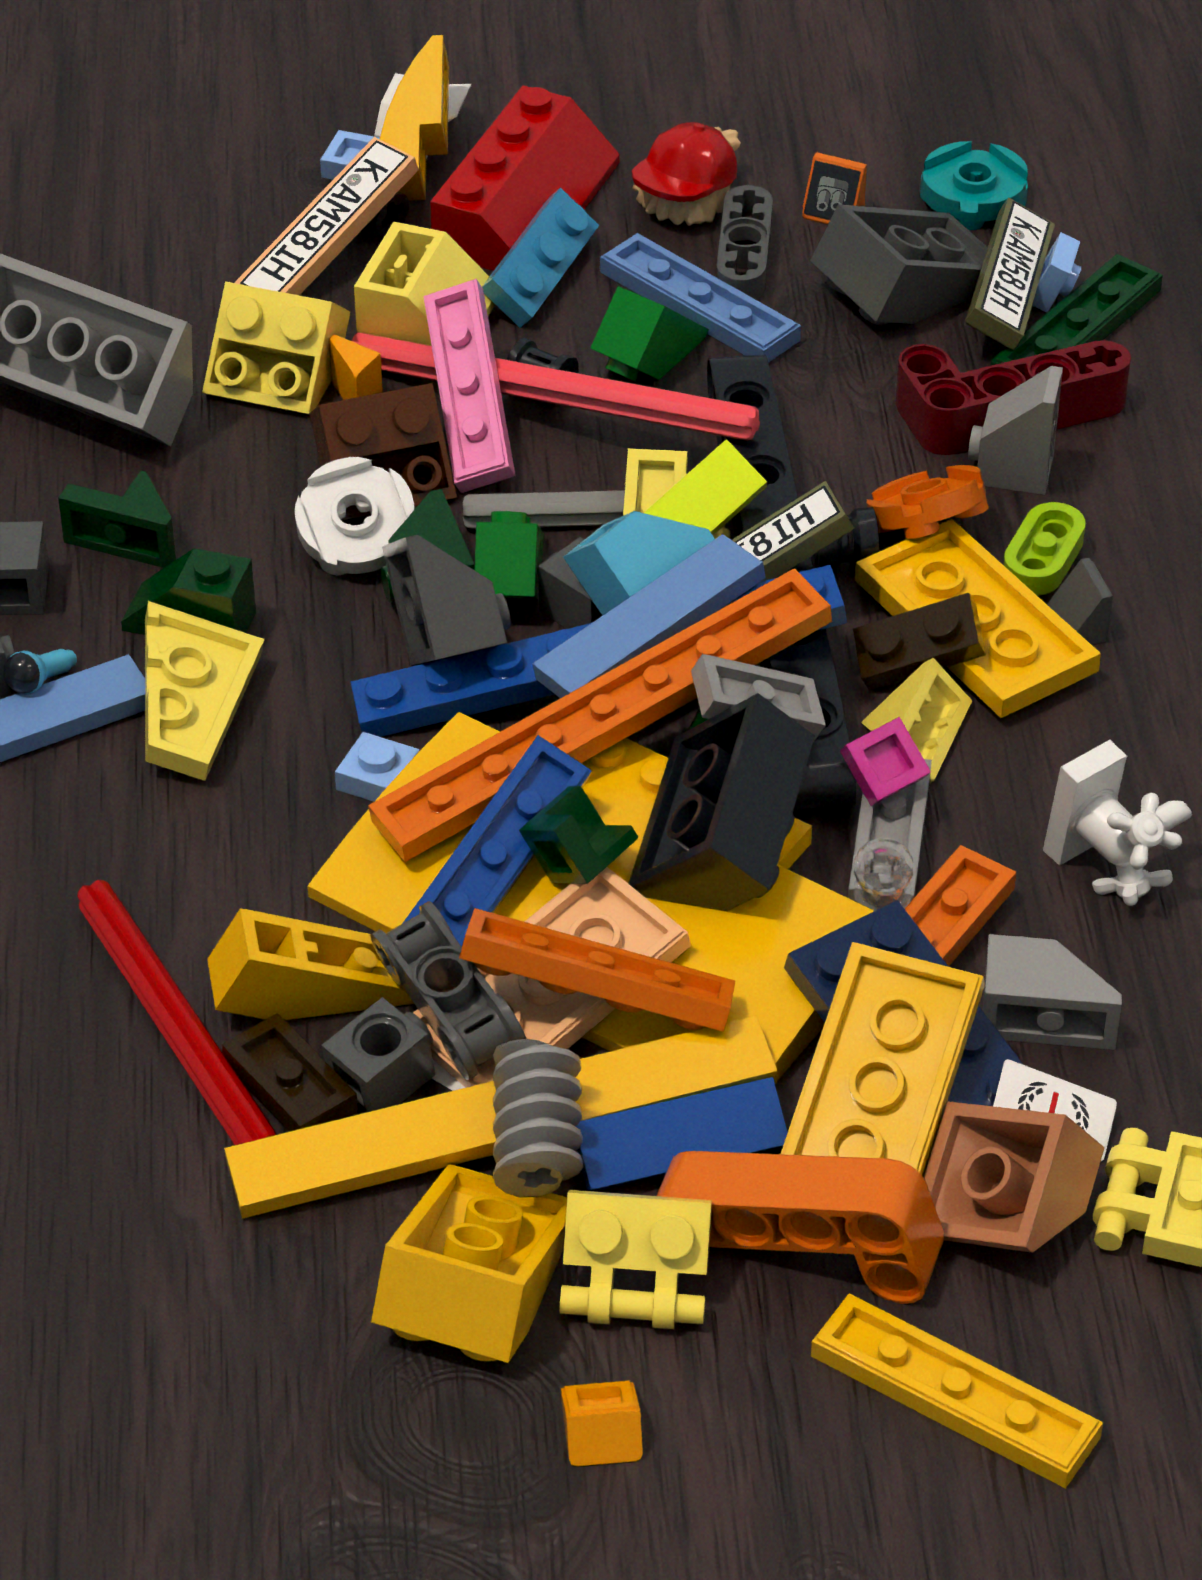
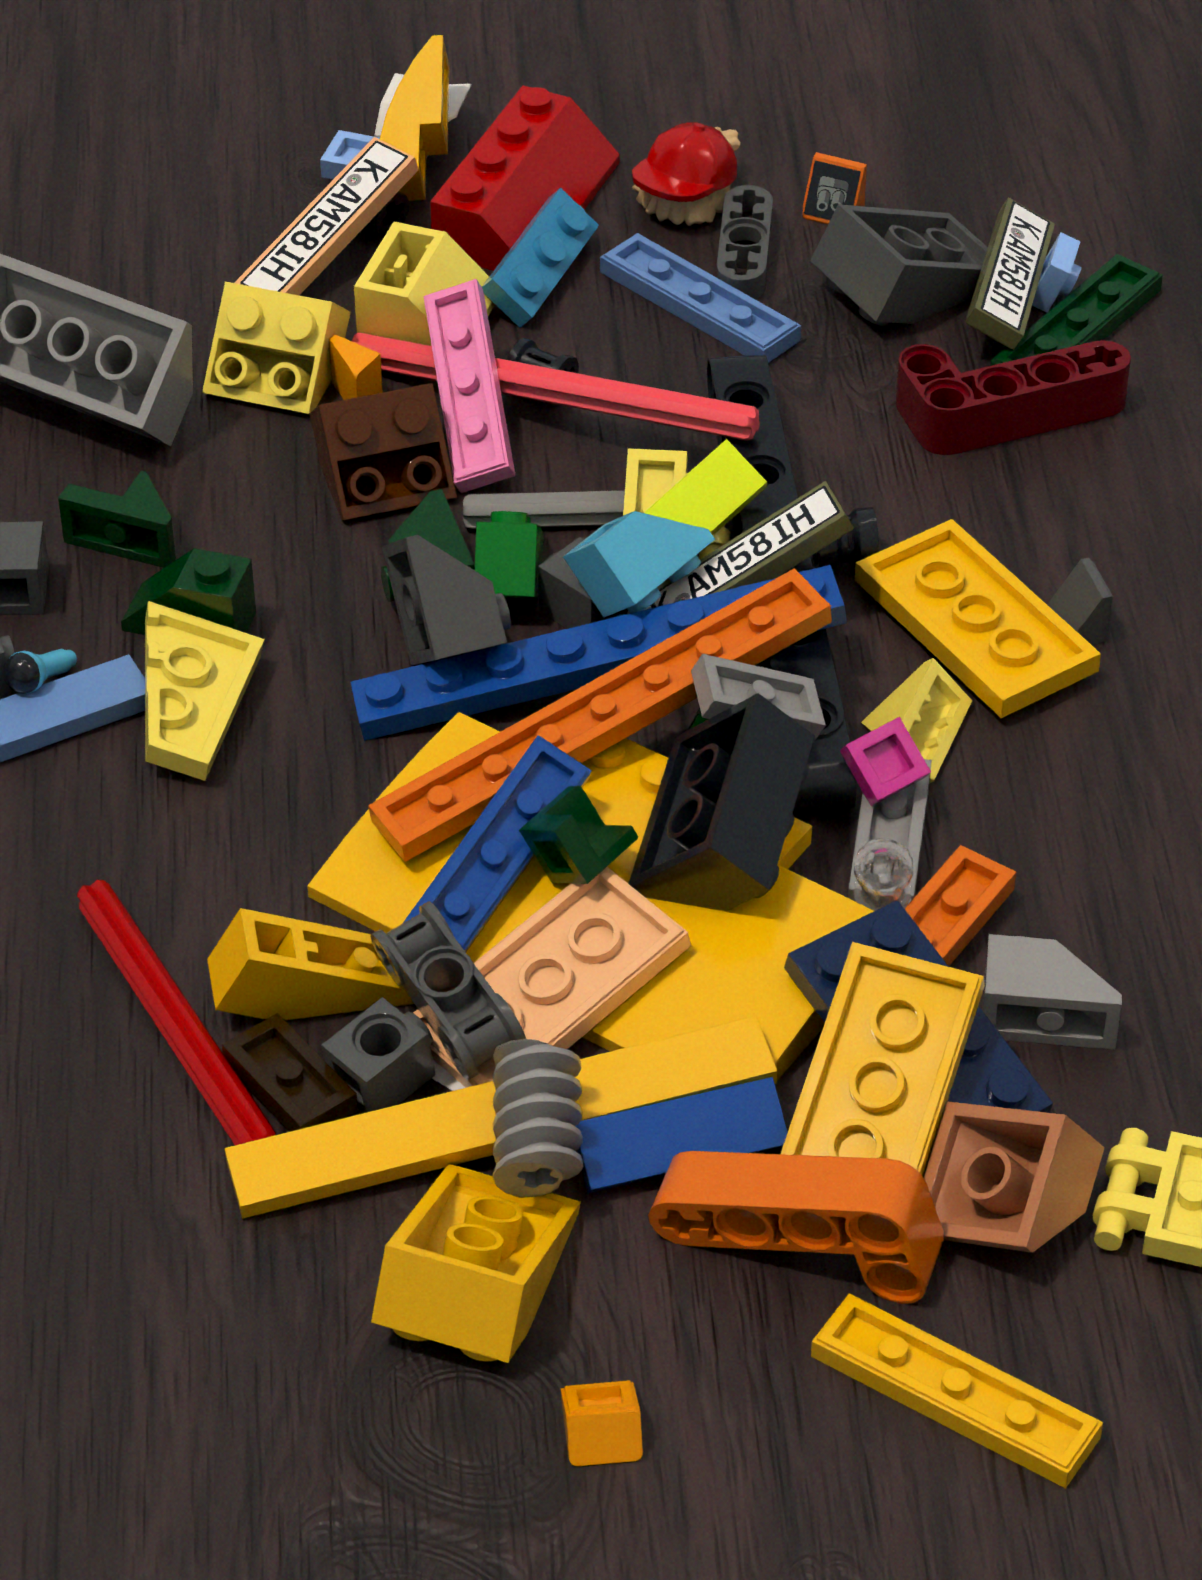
(323, 504): white plate -> none
(372, 766): light blue plate -> none
(617, 975): orange plate -> none
(635, 1235): light yellow plate -> none
(644, 336): green slope -> none
(652, 615): medium blue tile -> none
(902, 643): dark brown plate -> none
(921, 501): orange plate -> none
(973, 182): teal plate -> none
(1020, 435): light grey slope -> none
(1037, 1091): white sticker -> none
(1046, 546): lime plate -> none
(1090, 816): white piece -> none

